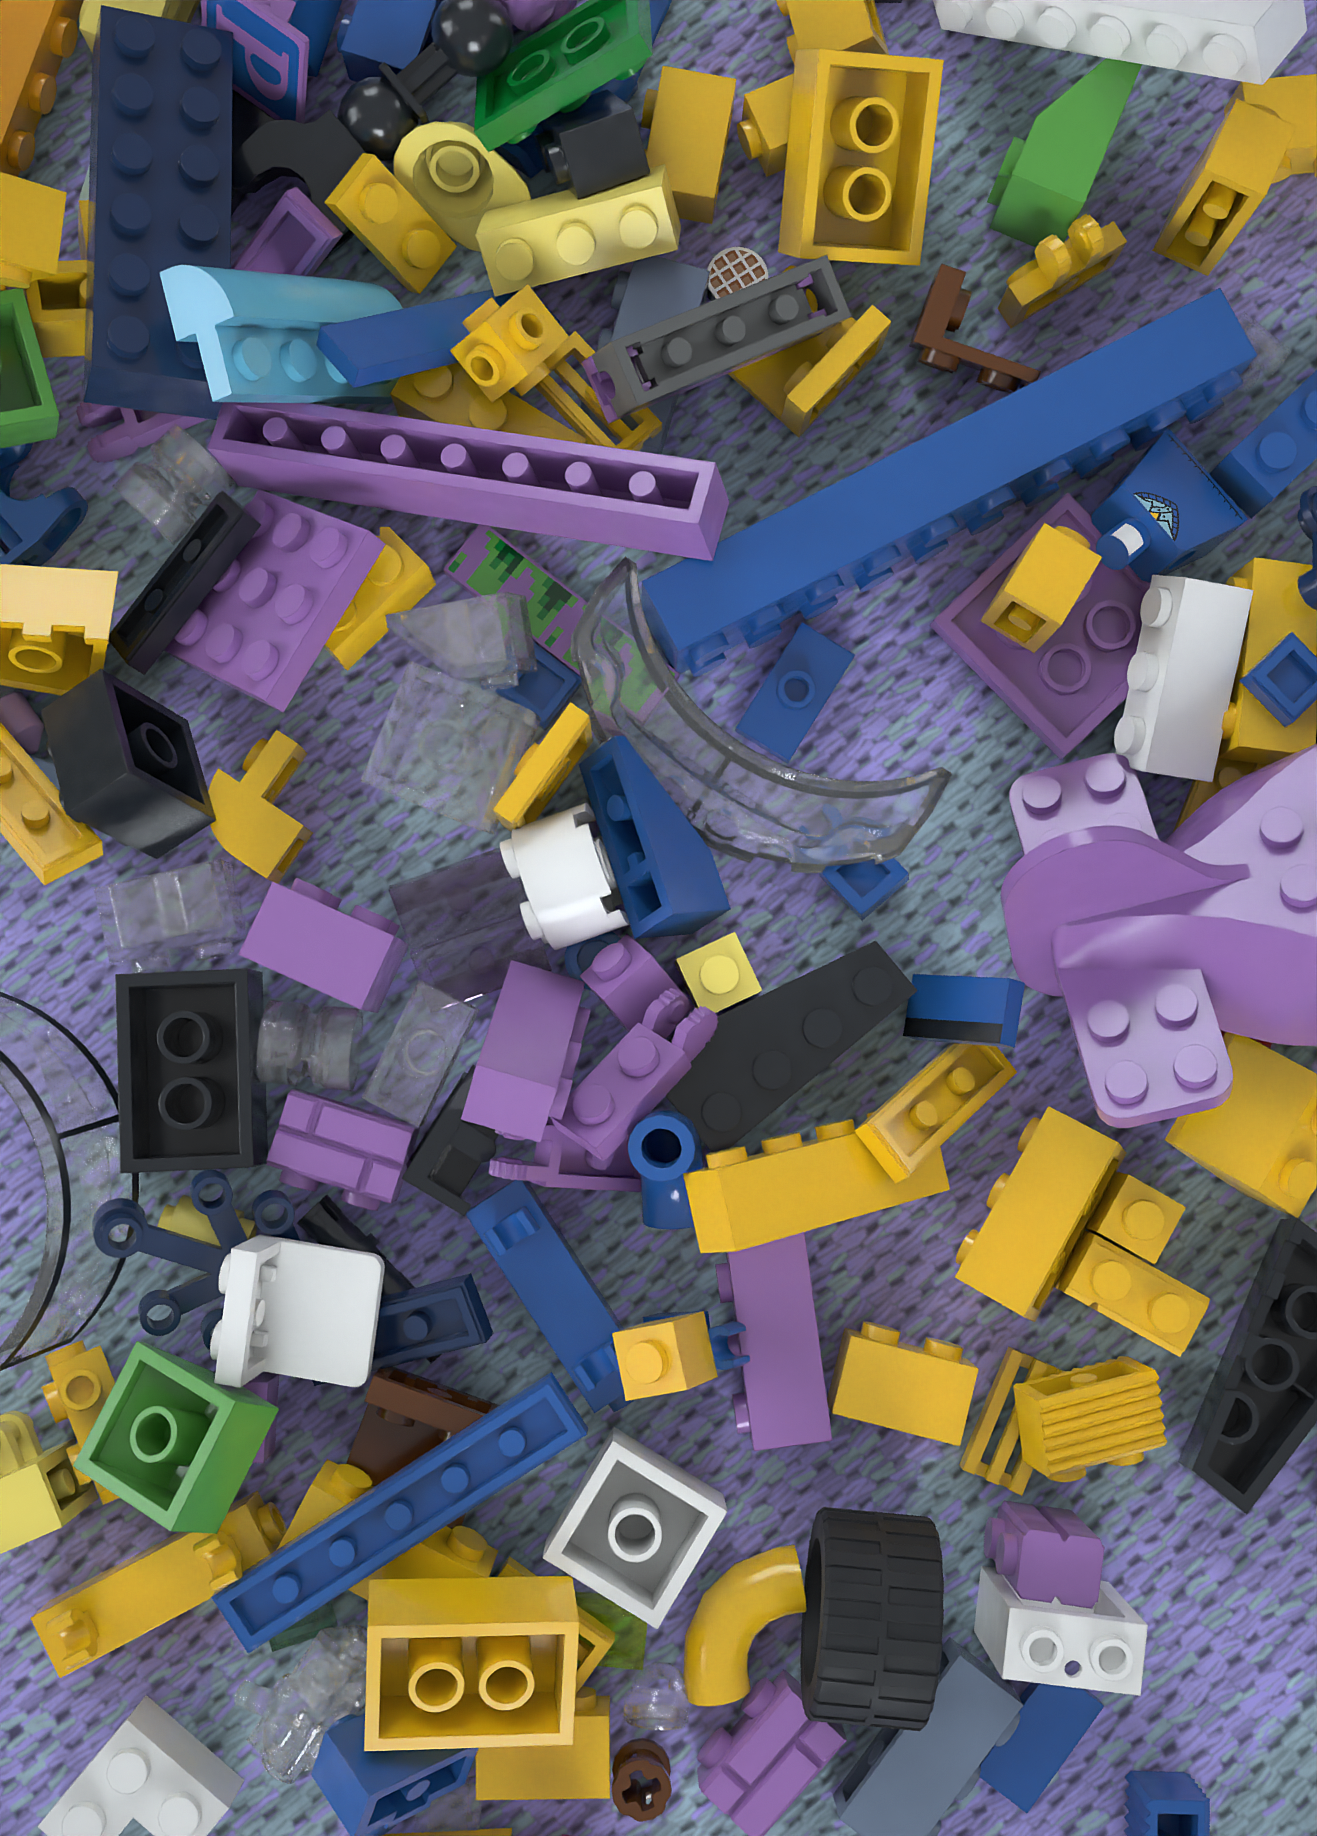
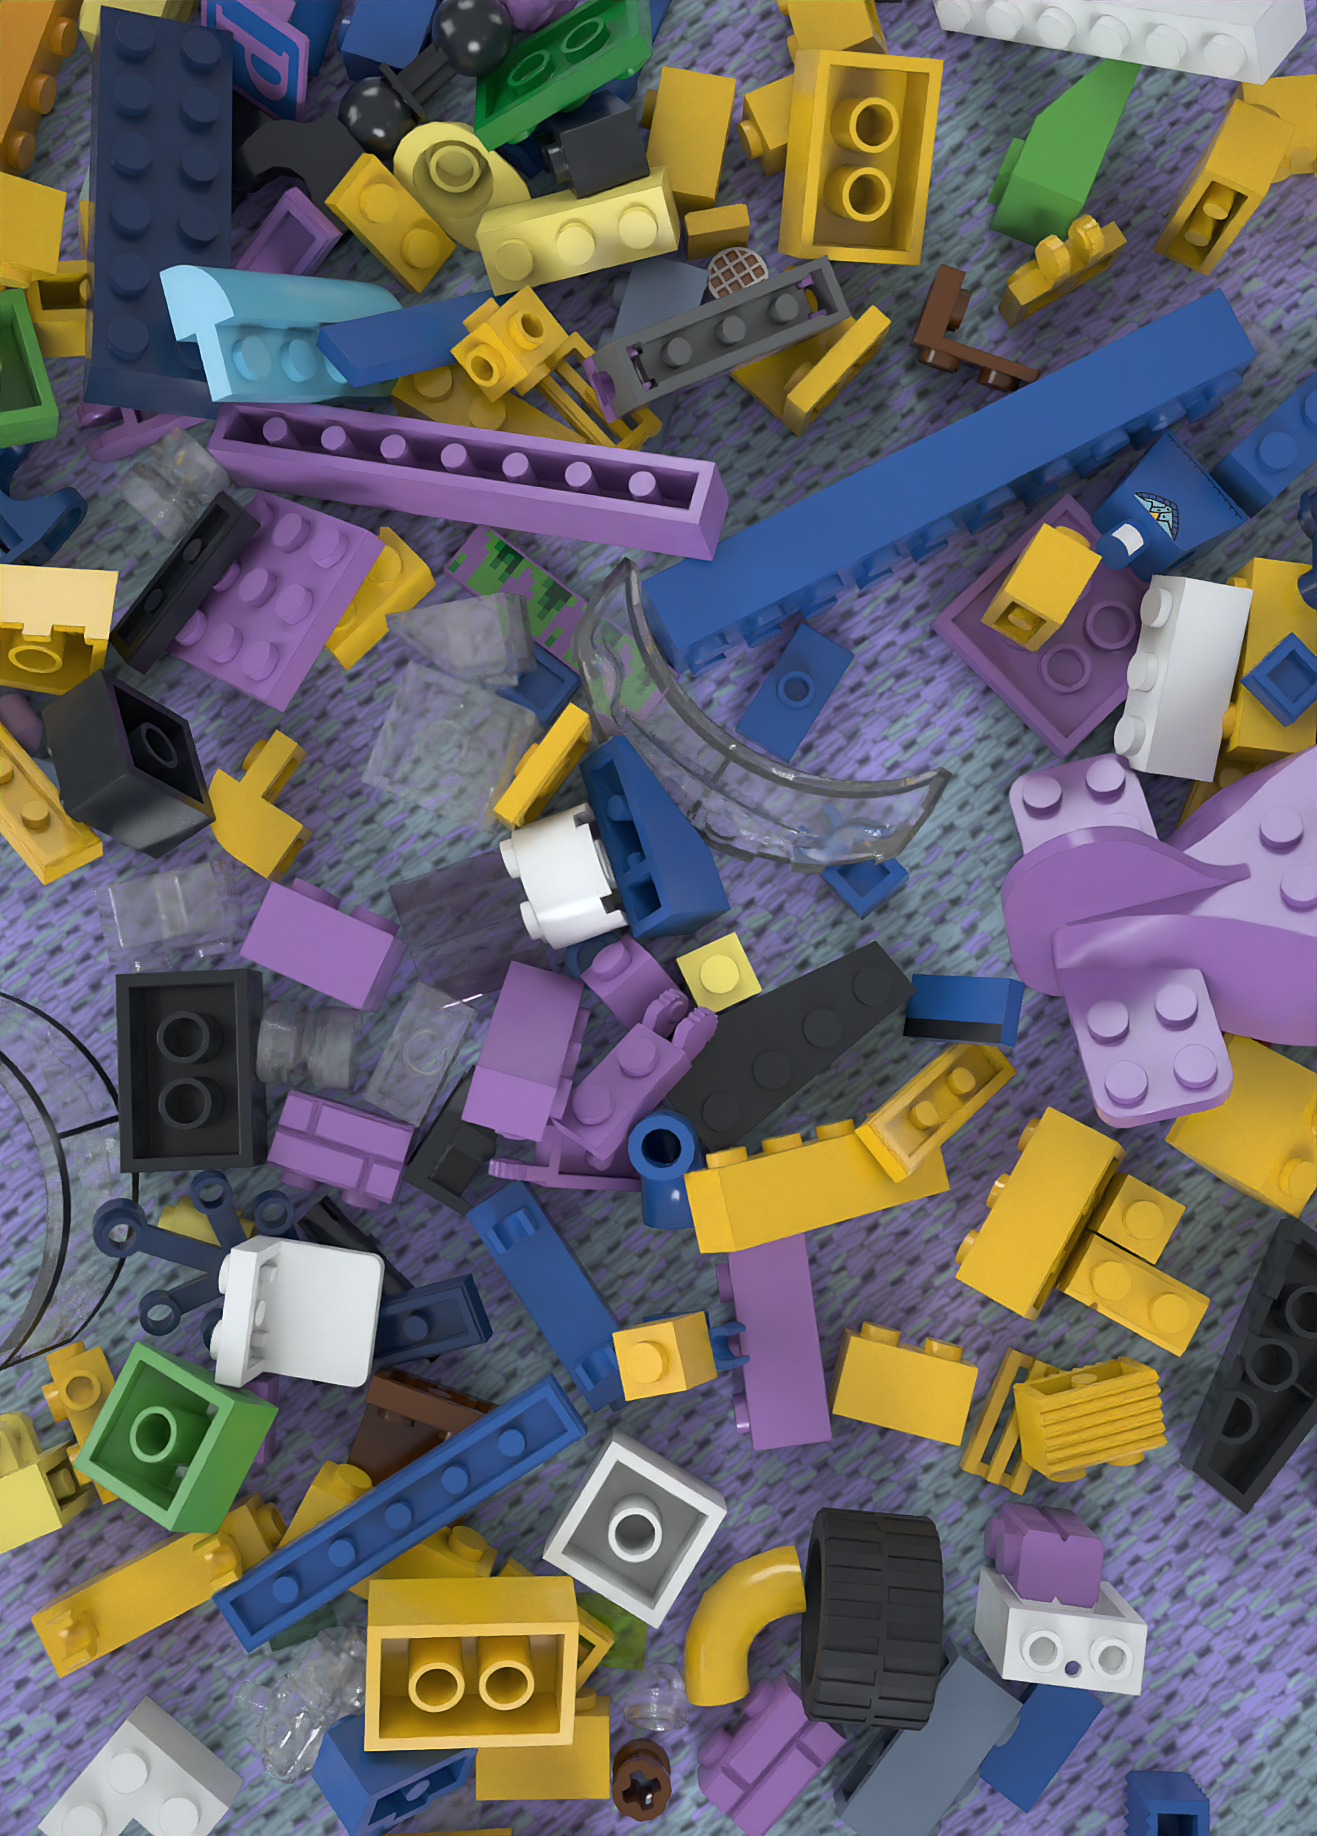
(715, 230): none -> yellow tile

